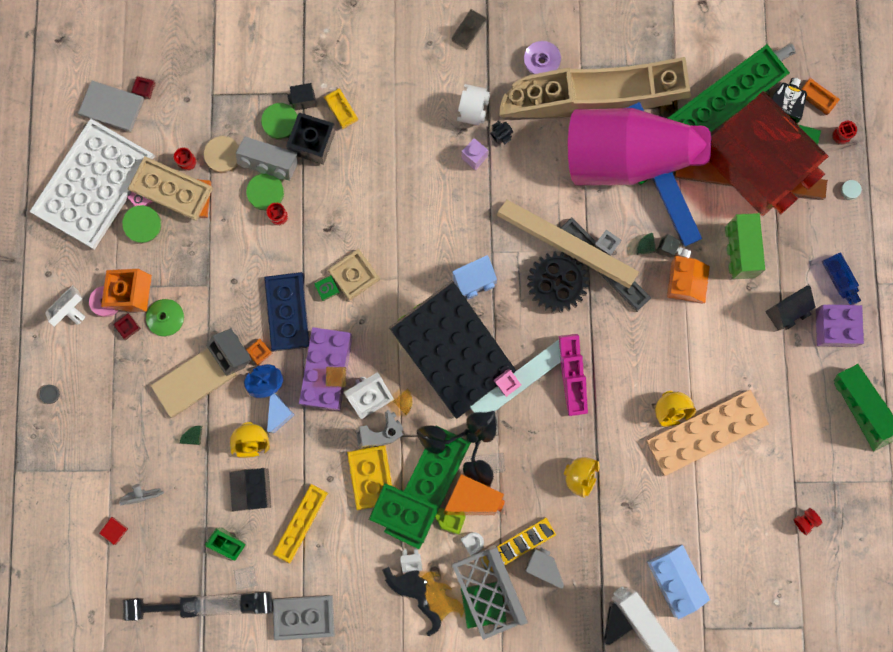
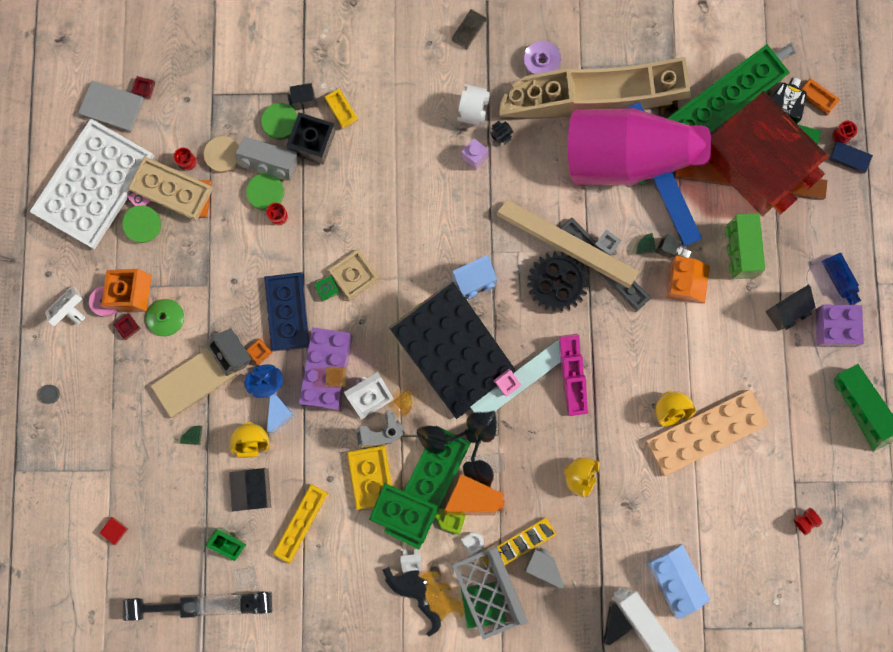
(139, 495): light grey piece -> none
(303, 617): light grey tile -> none
(850, 157): none -> dark blue tile
(851, 189): light aqua tile -> none

